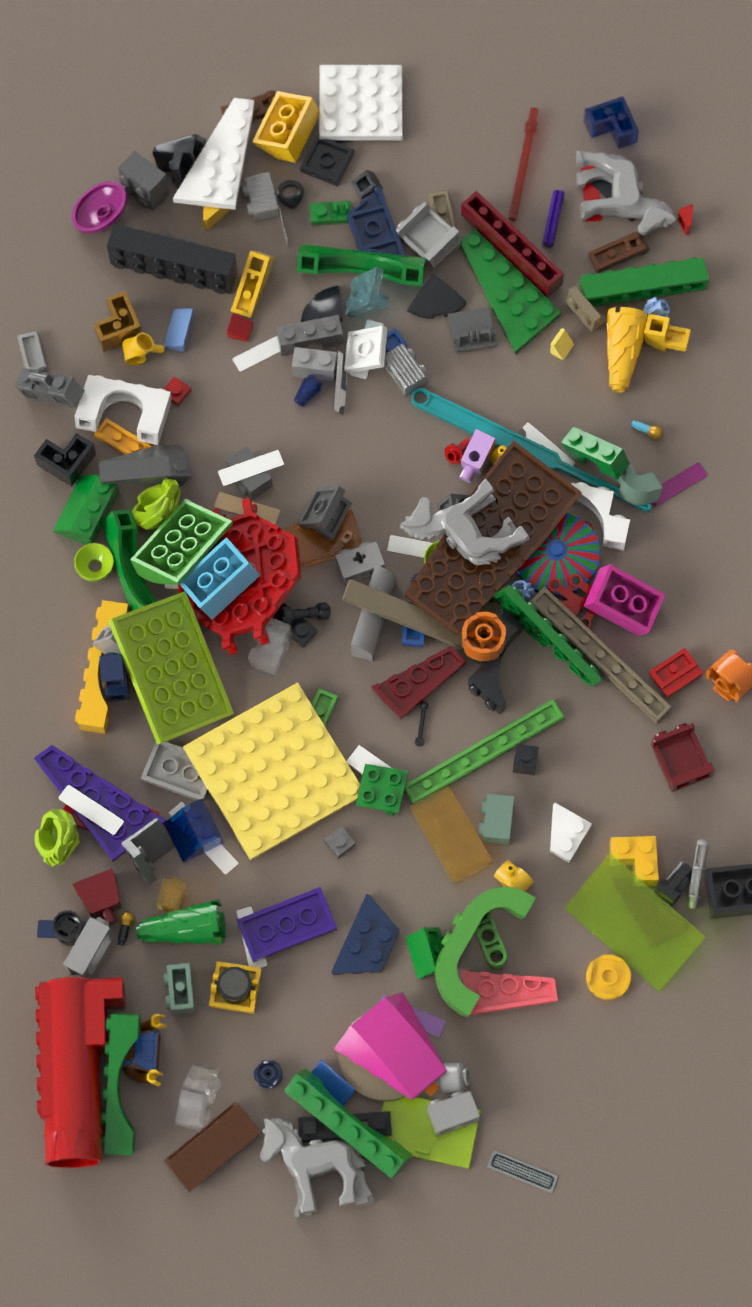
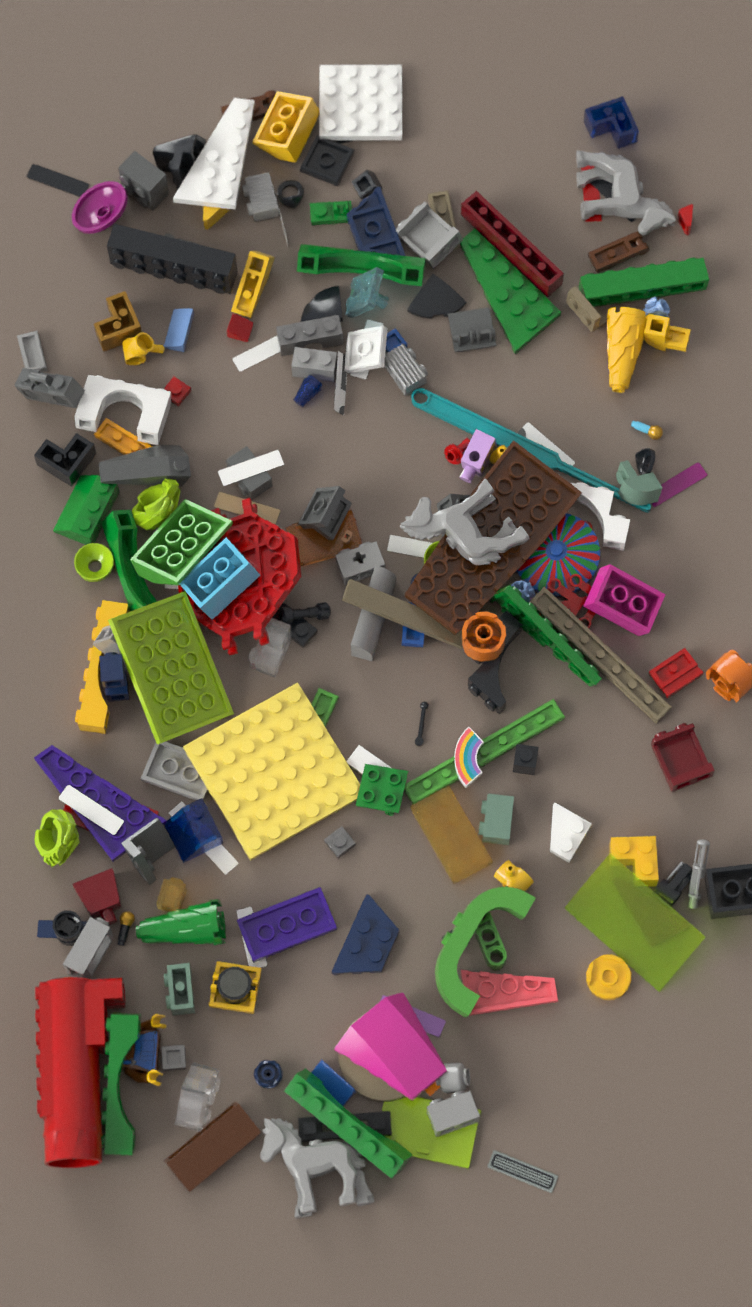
(57, 180): none -> black sticker
(173, 1057): none -> flat silver plate
(414, 685): dark red wing -> none
(424, 950): green panel -> none
(466, 757): none -> tile
(530, 129): clear red bar -> none
(553, 218): dark purple axle -> none
(561, 344): light yellow slope -> none
(607, 456): green arch -> none
(643, 458): none -> black piece

